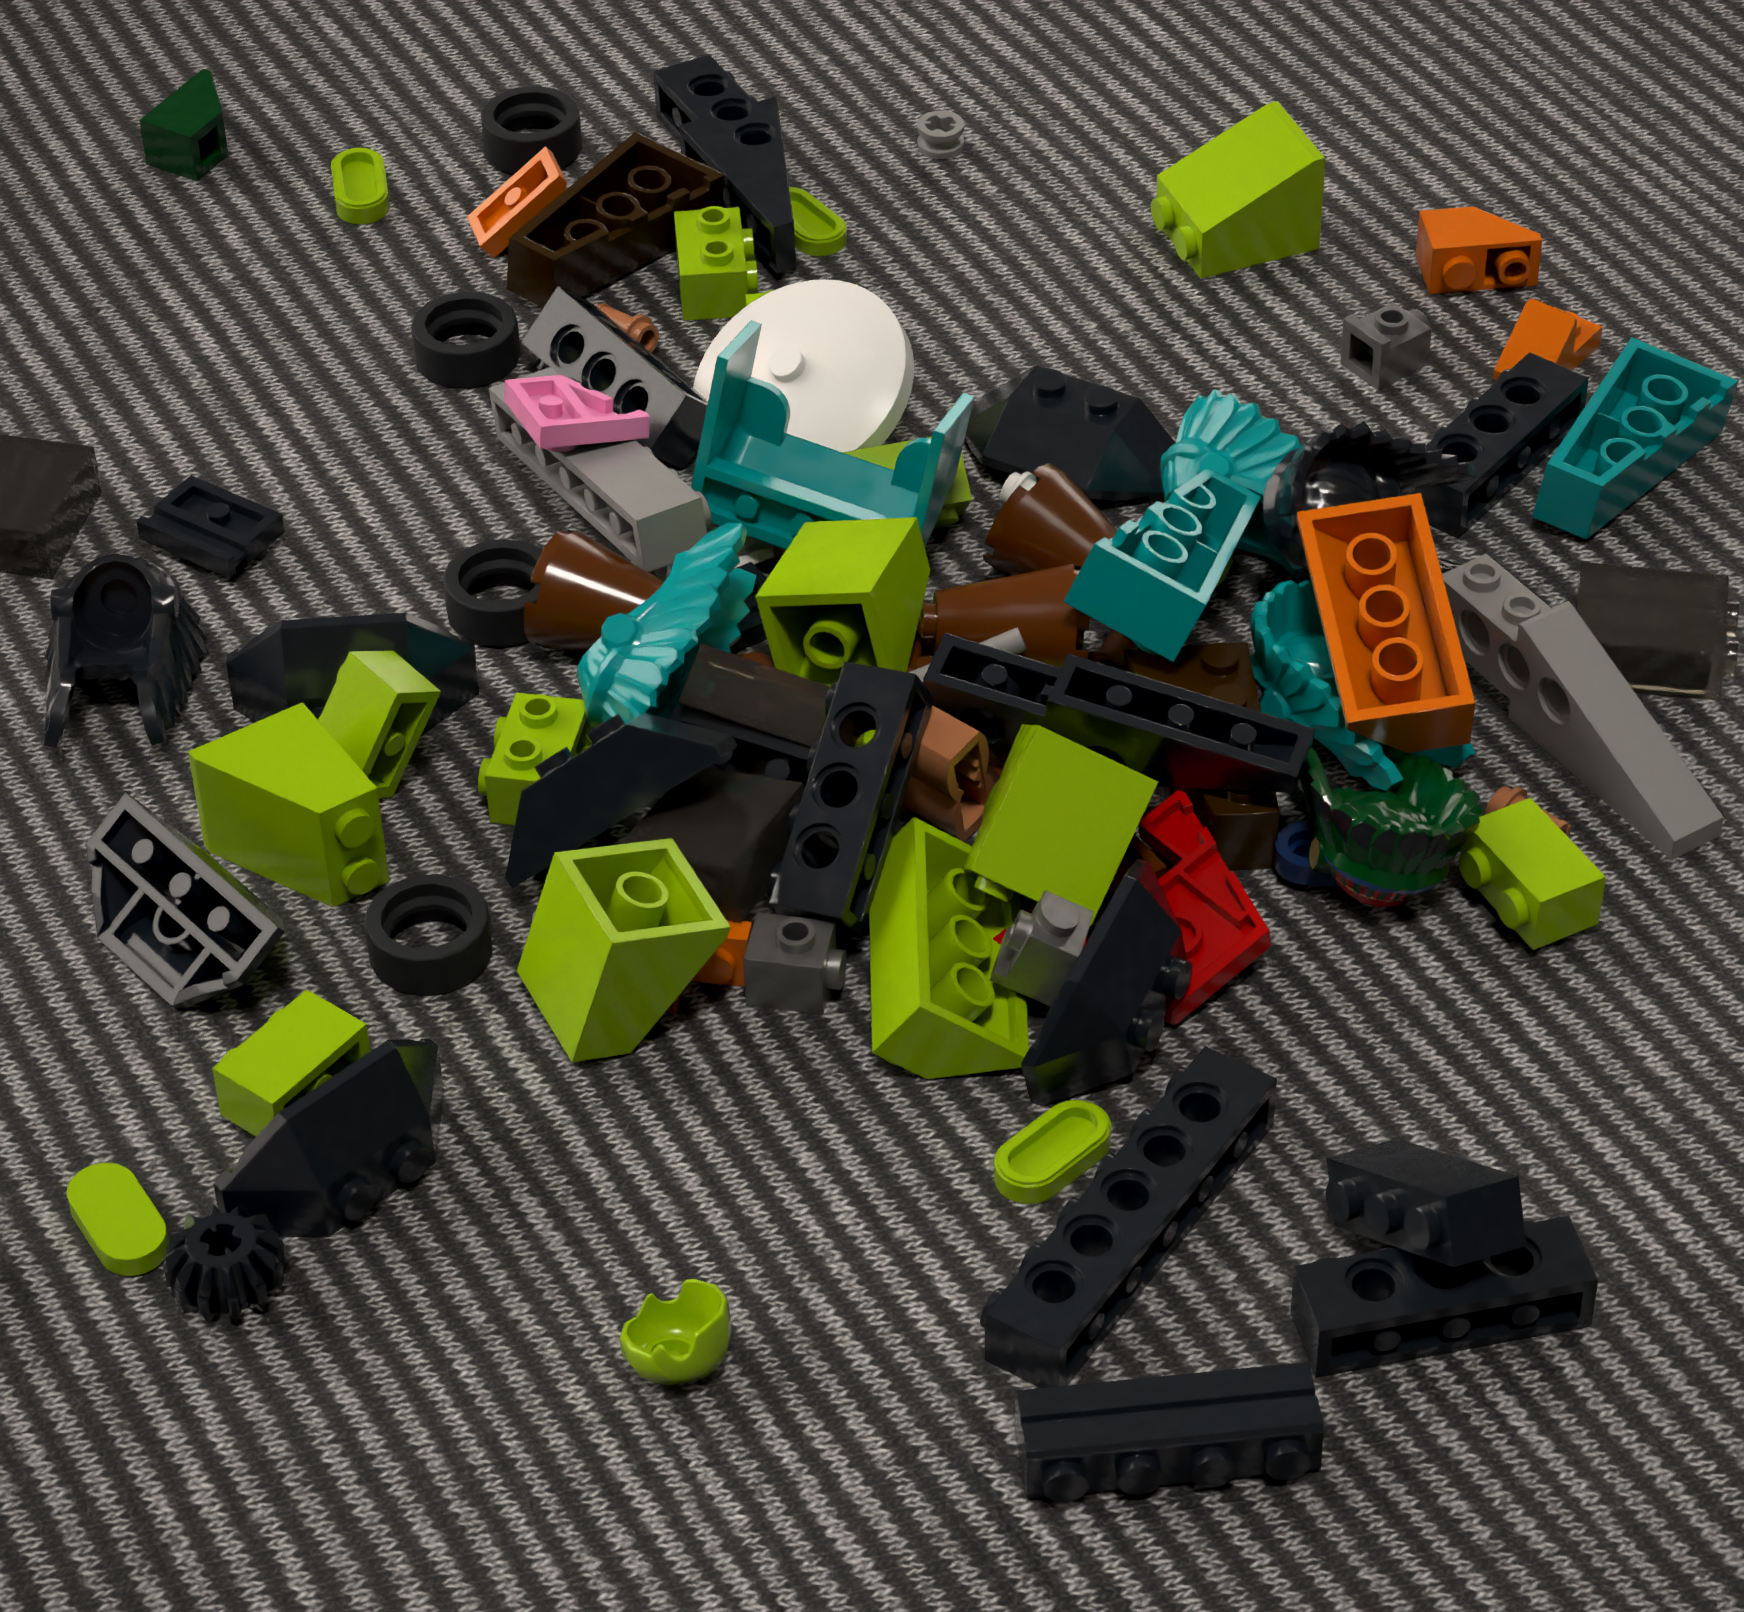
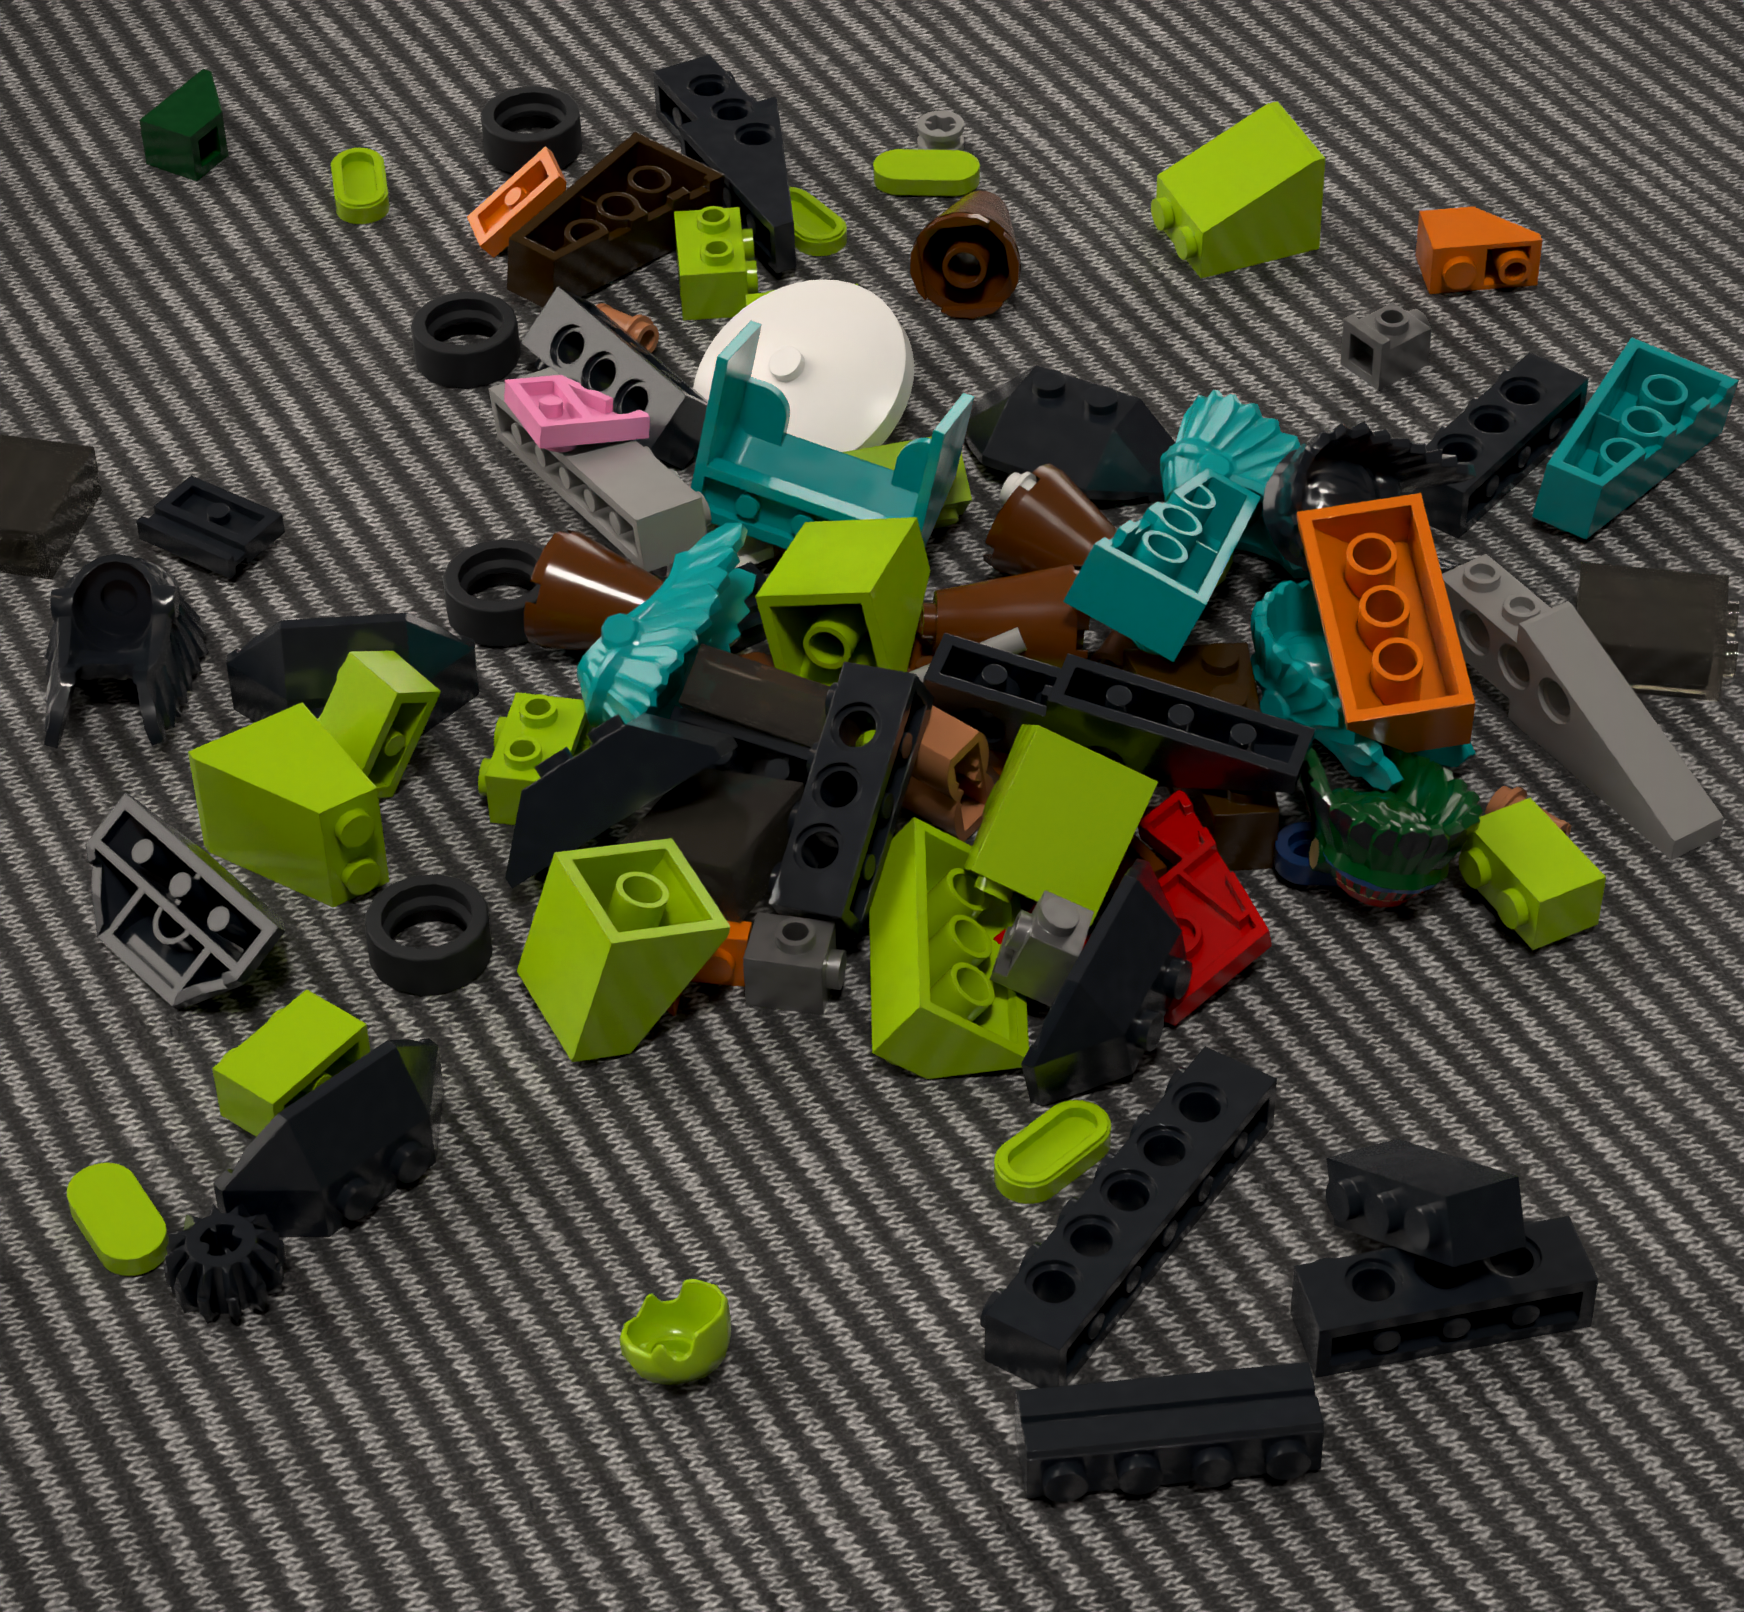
(926, 172): none -> lime tile
(967, 257): none -> reddish brown cone
(1551, 335): orange slope -> none

